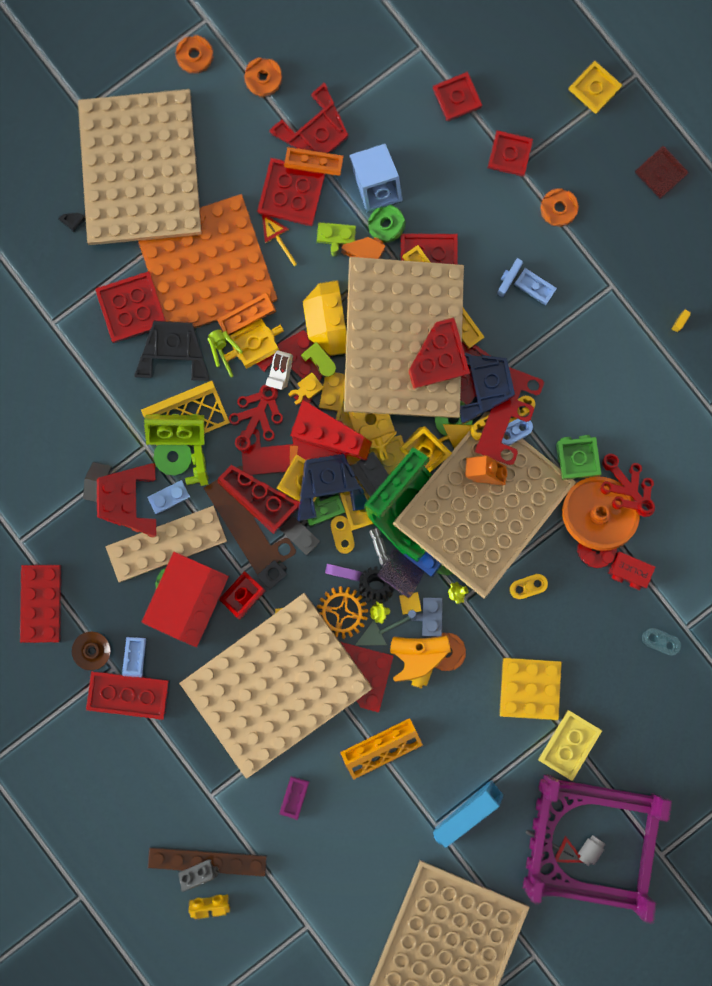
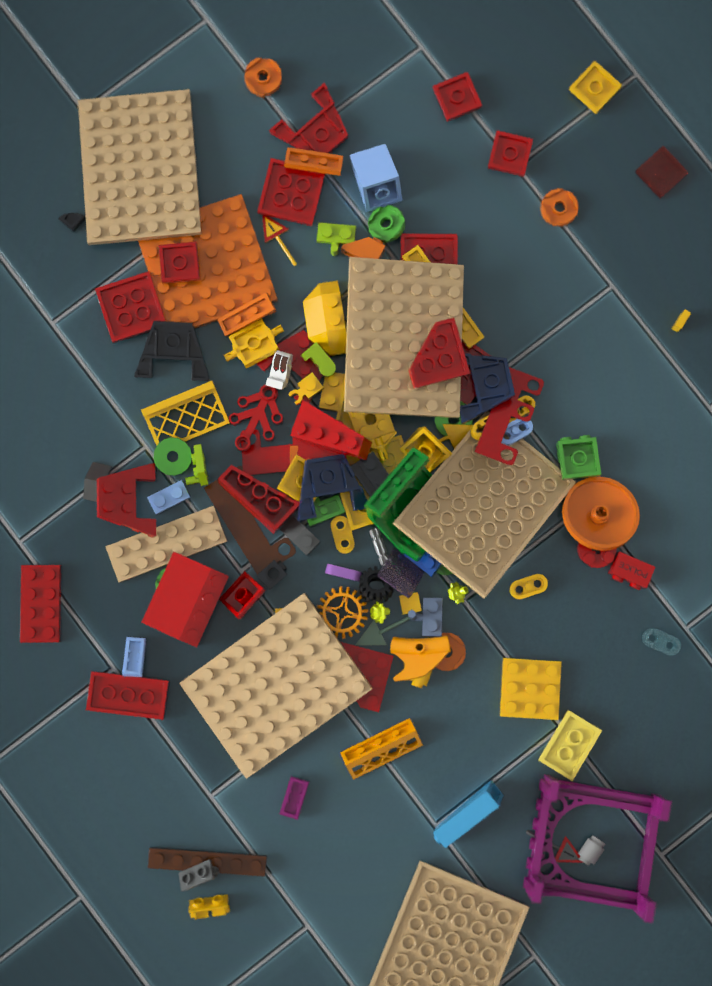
(81, 652): reddish brown dish -> none
(174, 429): lime slope -> none
(179, 262): none -> red plate
(198, 64): orange tile -> none
(218, 339): lime plant -> none
(486, 470): orange slope -> none
(508, 277): light blue plate -> none
(535, 286): light blue plate -> none
(628, 488): red plant -> none

